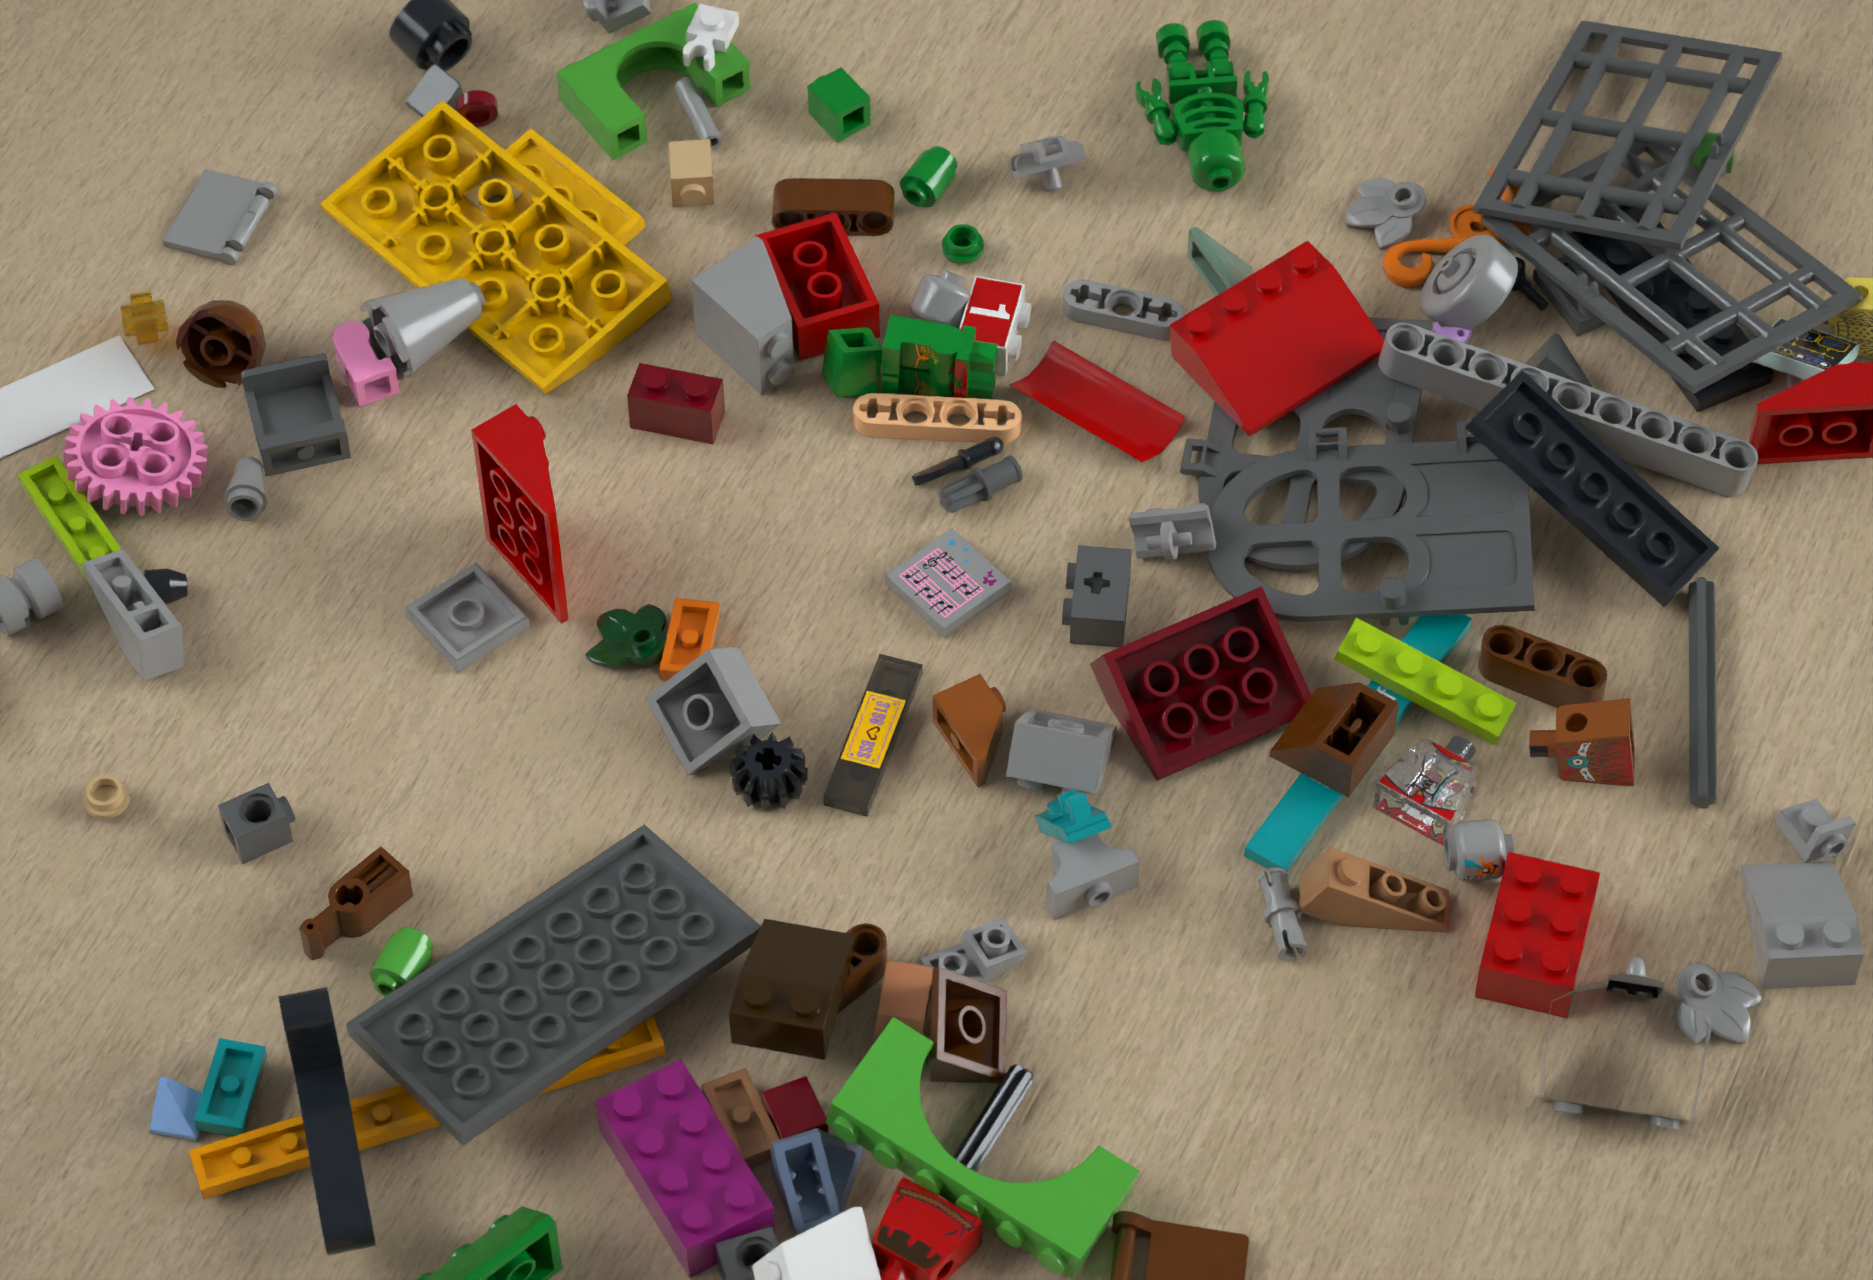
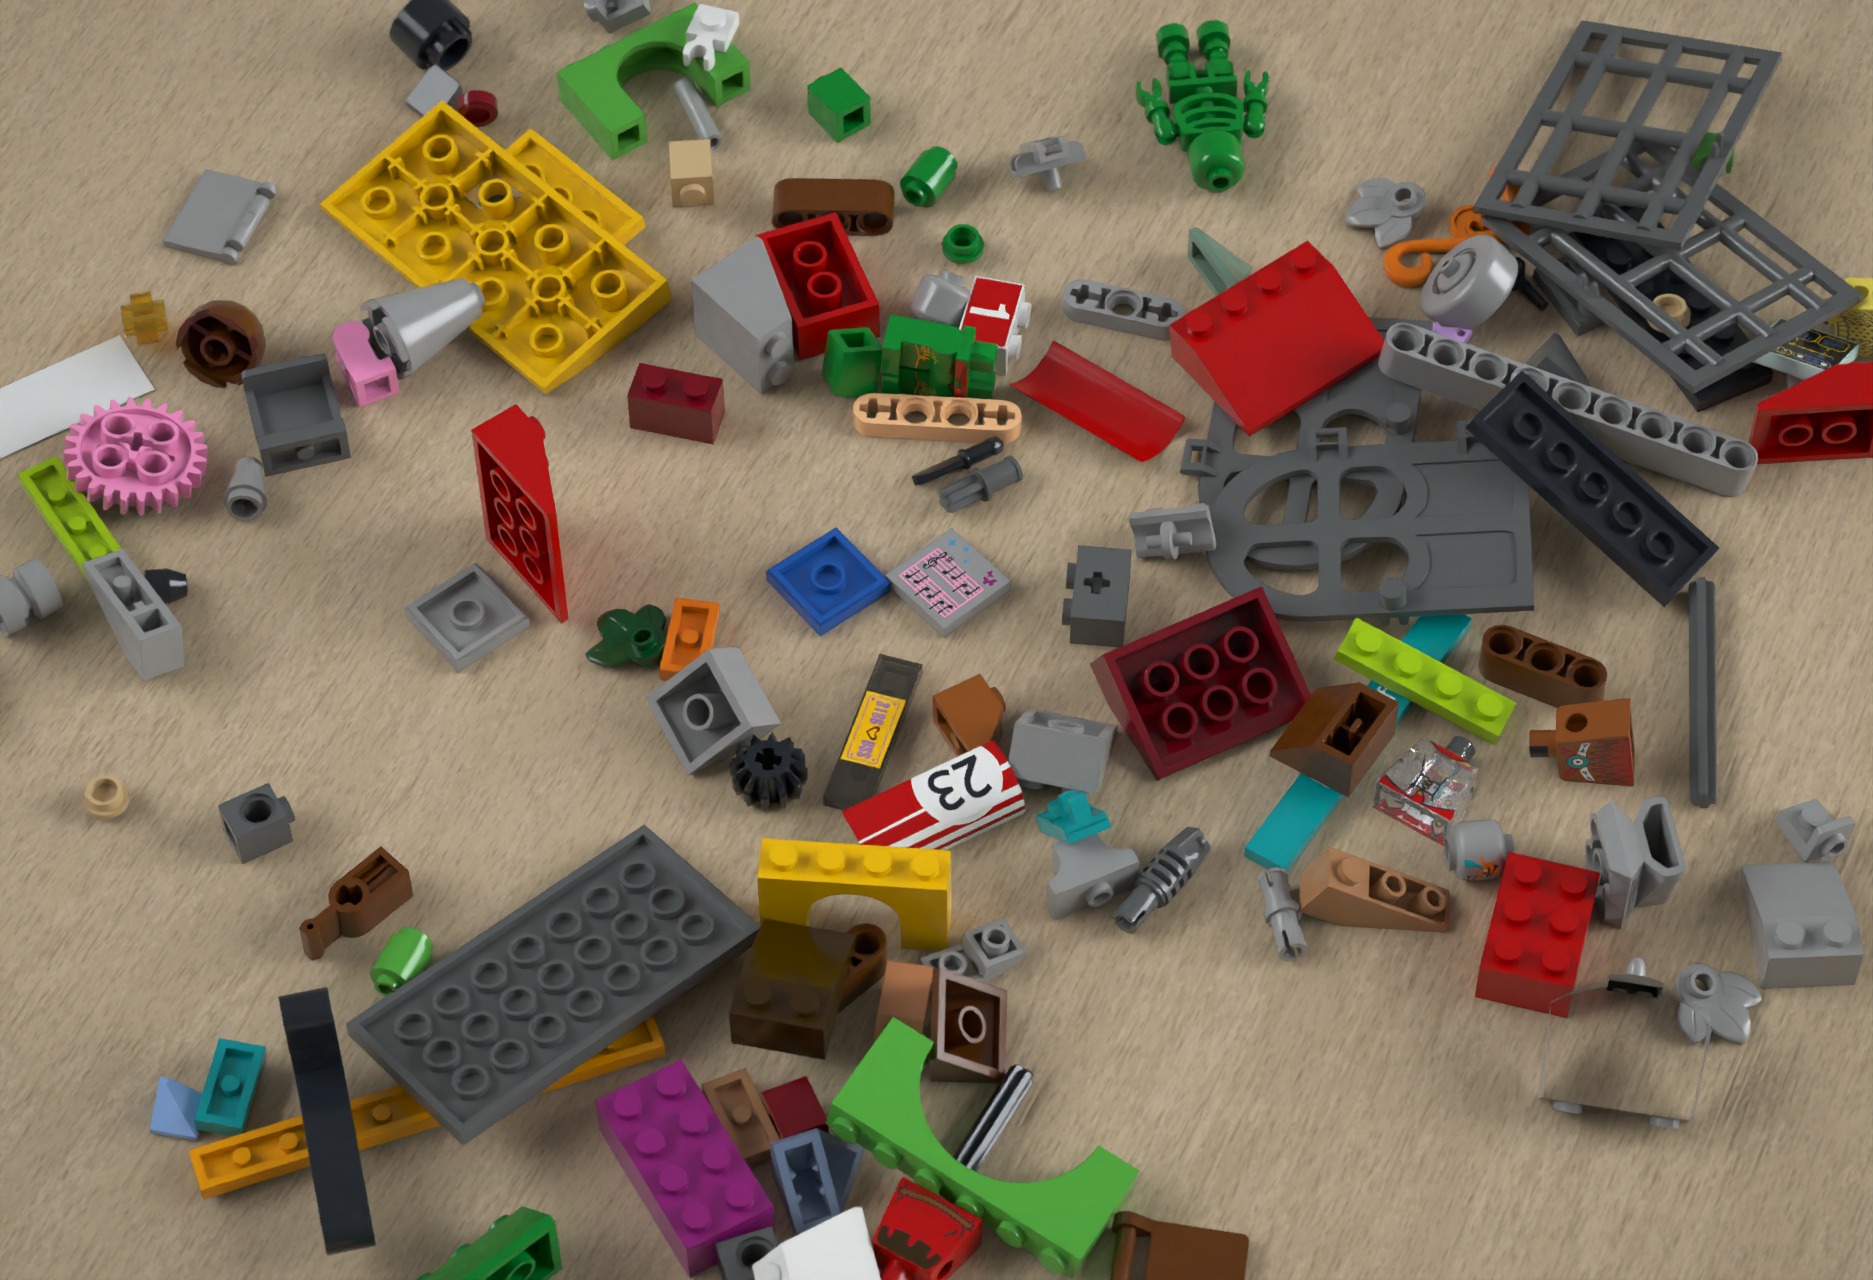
(828, 581): none -> blue tile
(906, 879): none -> yellow arch
(942, 804): none -> sticker
(1162, 878): none -> dark grey hinge
(1635, 860): none -> light grey piece
(1675, 307): none -> tan plate

